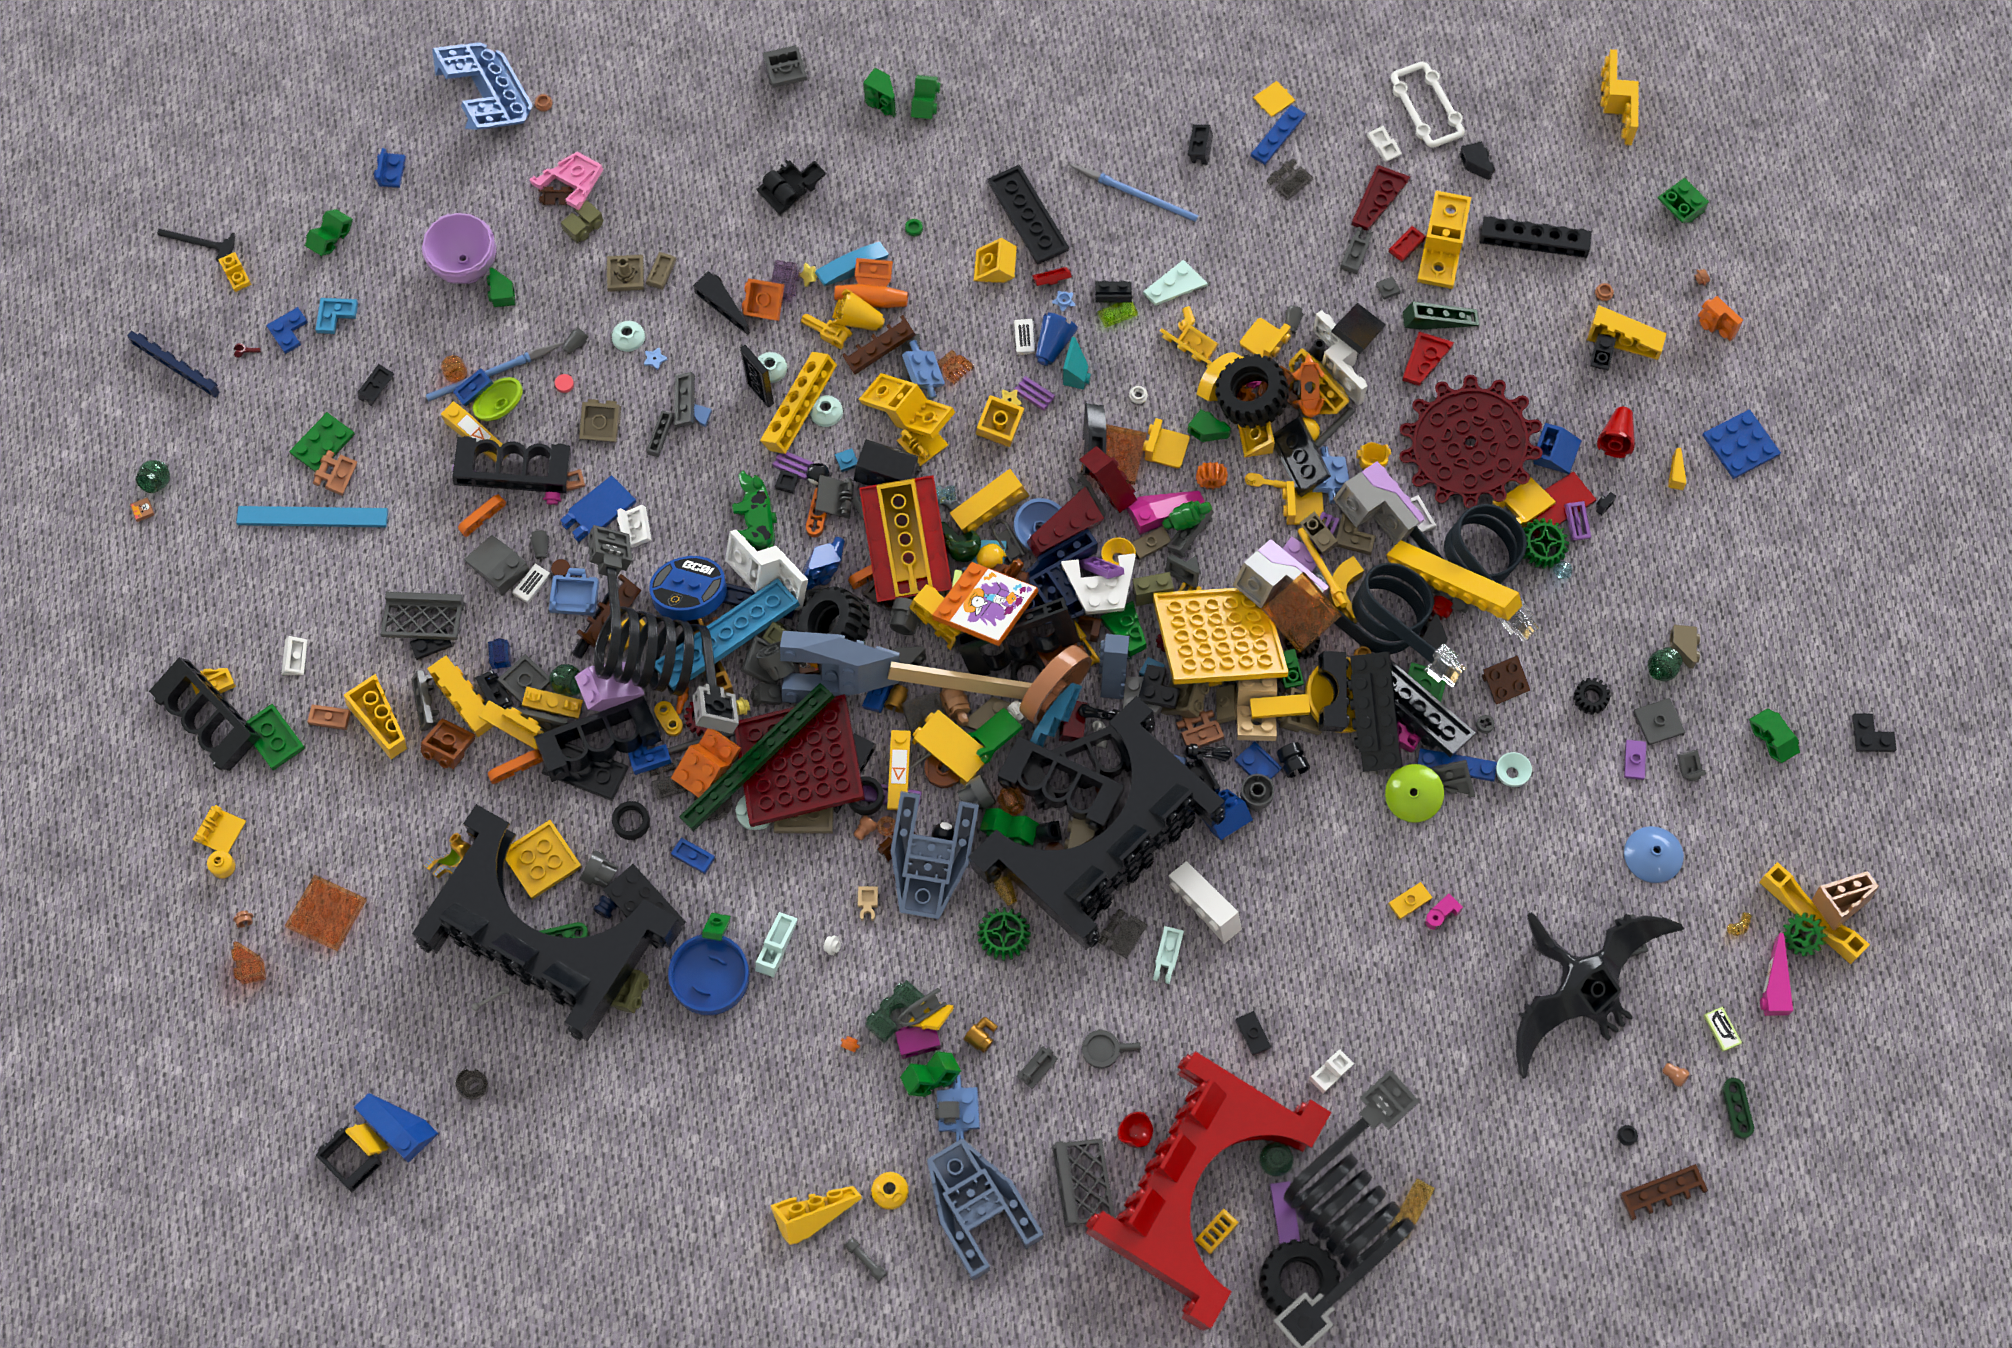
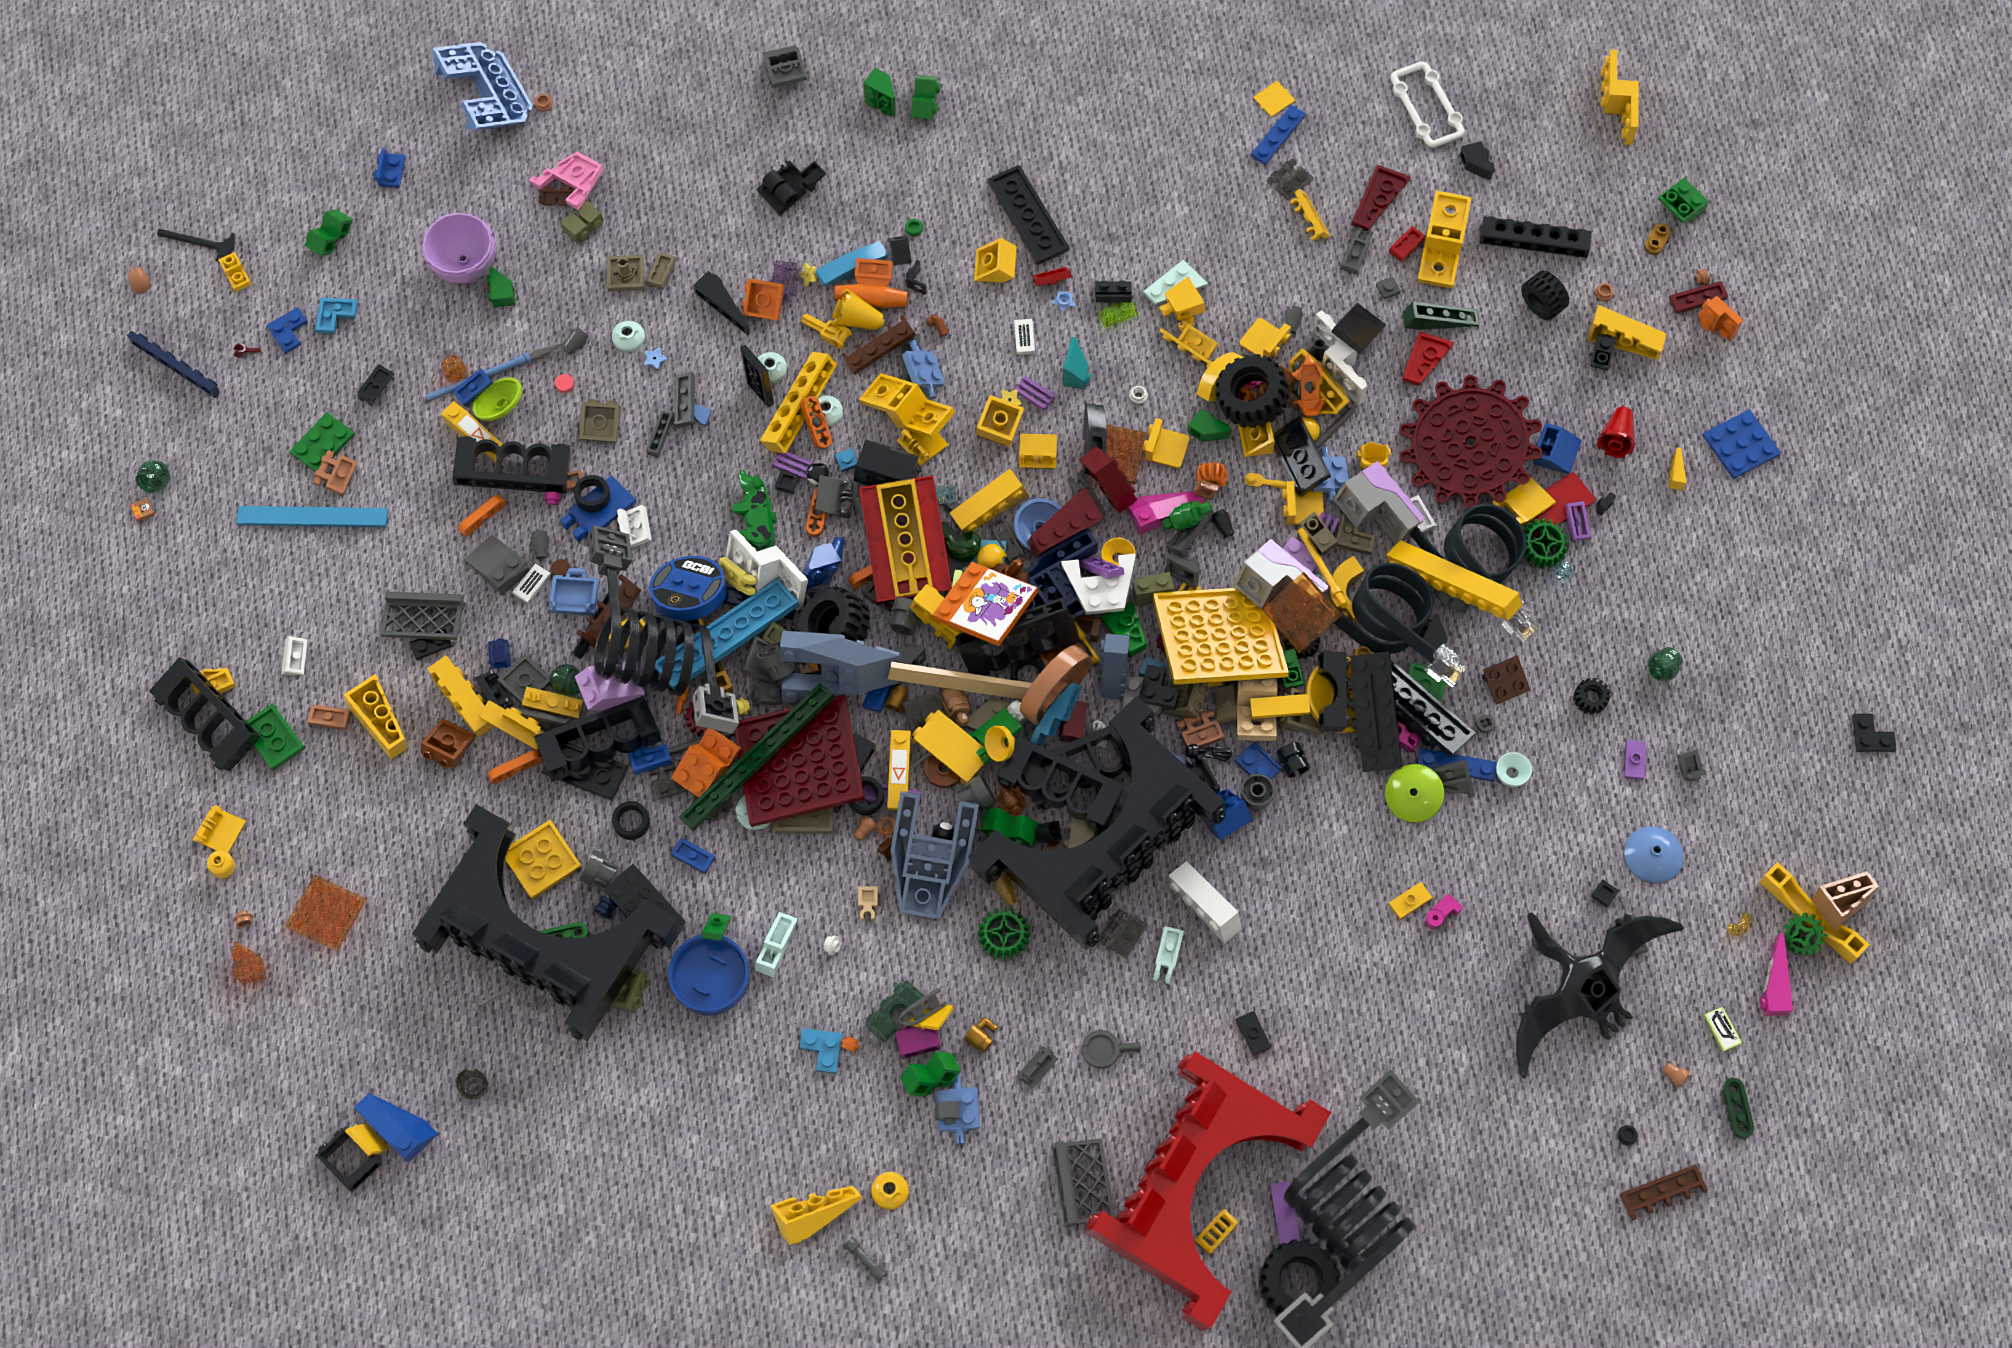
(138, 280): none -> nougat piece
(423, 700): dark grey plate -> none
(451, 859): pearl gold piece -> none
(592, 480): none -> black tyre
(668, 717): yellow plate -> none
(737, 577): none -> light yellow hinge
(812, 429): none -> orange beam
(828, 1046): none -> dark azure plate
(900, 250): none -> black bracket
(910, 279): none -> black bracket
(938, 322): none -> dark orange arm
(952, 364): clear orange piece -> none
(969, 1194): sand blue wedge -> none
(995, 743): none -> yellow piece
(1038, 451): none -> yellow hinge
(1053, 337): blue cone -> none
(1089, 712): black piece -> none
(1102, 178): medium blue piece -> none
(1135, 1124): red helmet -> none
(1151, 542): dark tan plate -> none
(1183, 301): none -> yellow torso
(1200, 143): black hinge -> none
(1205, 489): none -> nougat tile
(1223, 523): none -> black cone
(1276, 1159): clear green piece -> none
(1310, 215): none -> yellow plate
(1331, 1071): white slope -> none
(1384, 144): white slope -> none
(1414, 1202): clear yellow plate -> none
(1442, 607): red plate -> none
(1545, 295): none -> black tyre
(1604, 893): none -> black plate
(1657, 237): none -> pearl gold plate
(1659, 721): dark grey plate -> none
(1685, 641): dark tan slope -> none
(1697, 297): none -> dark red plate
(1779, 738): green brick -> none

